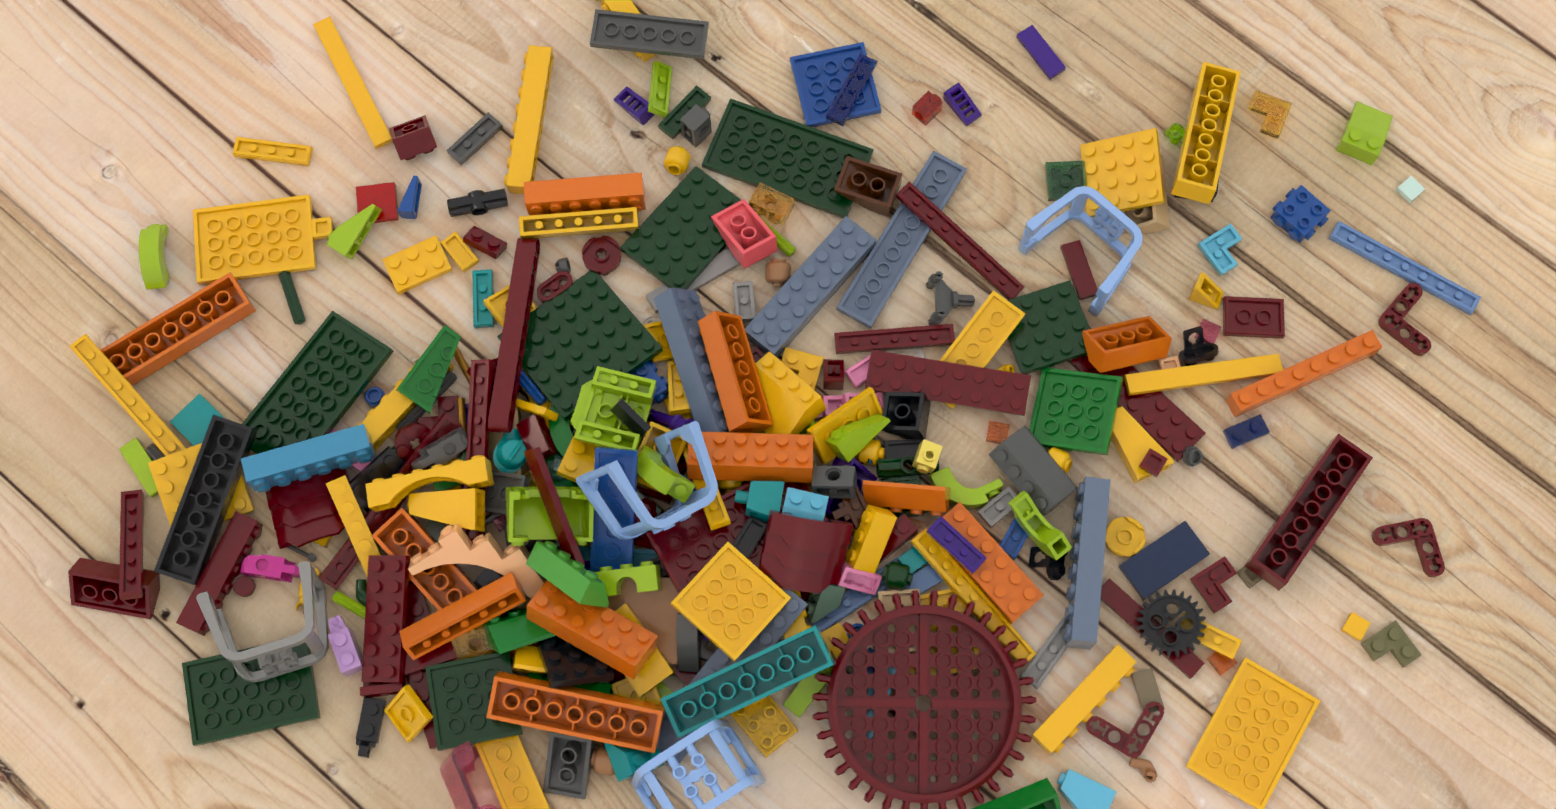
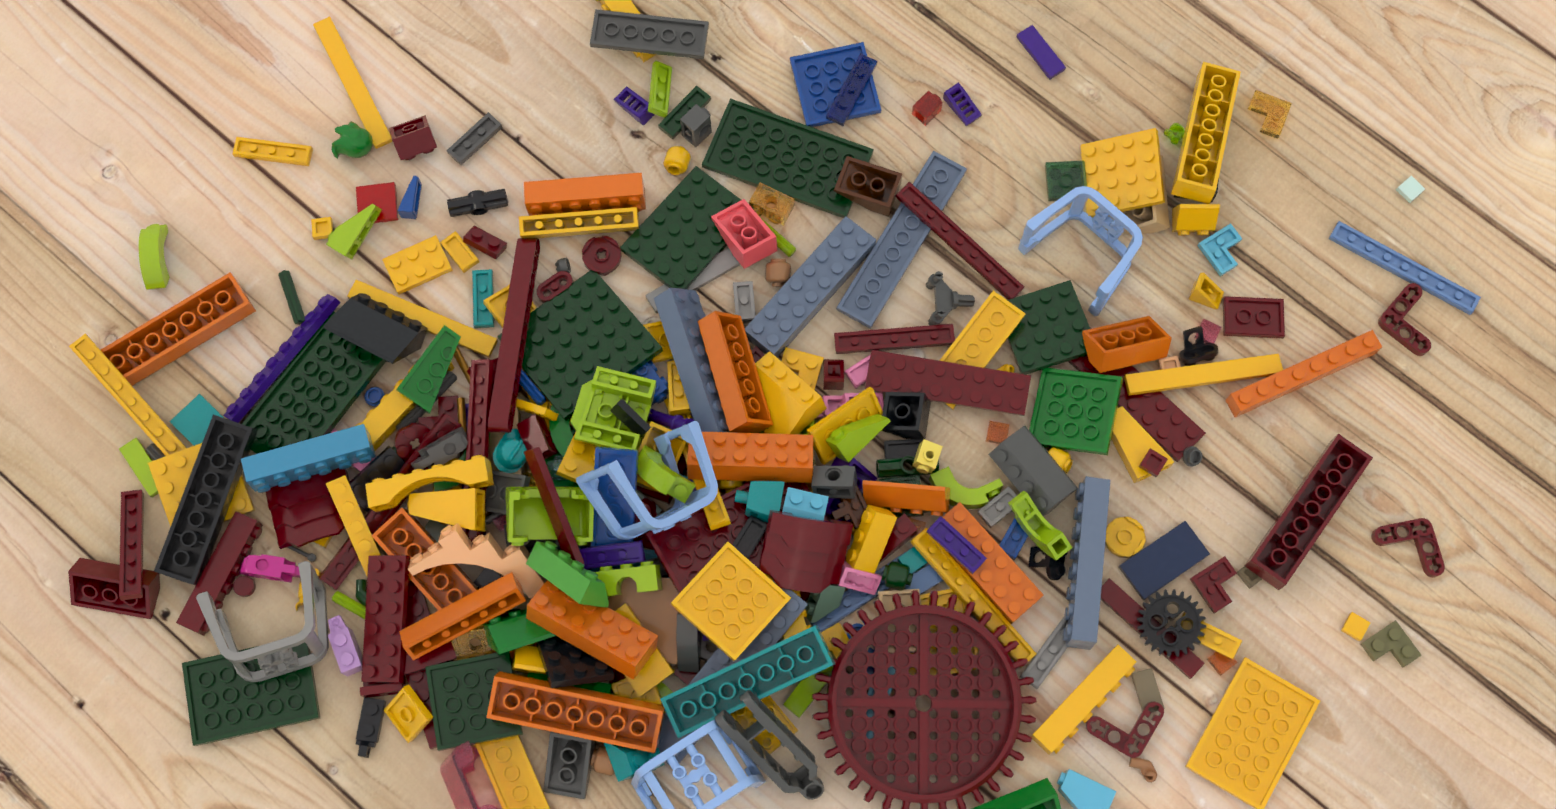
(254, 239): yellow plate -> none
(282, 358): none -> dark purple plate
(353, 141): none -> green hair
(377, 328): none -> black slope
(470, 338): none -> yellow tile
(530, 118): yellow brick -> none
(613, 554): none -> dark purple tile
(802, 780): none -> dark grey piece
(871, 453): yellow head -> none
(1079, 269): dark red tile -> none
(1195, 218): none -> yellow slope
(1246, 431): clear blue plate -> none
(1300, 214): blue brick -> none
(1364, 133): lime slope -> none

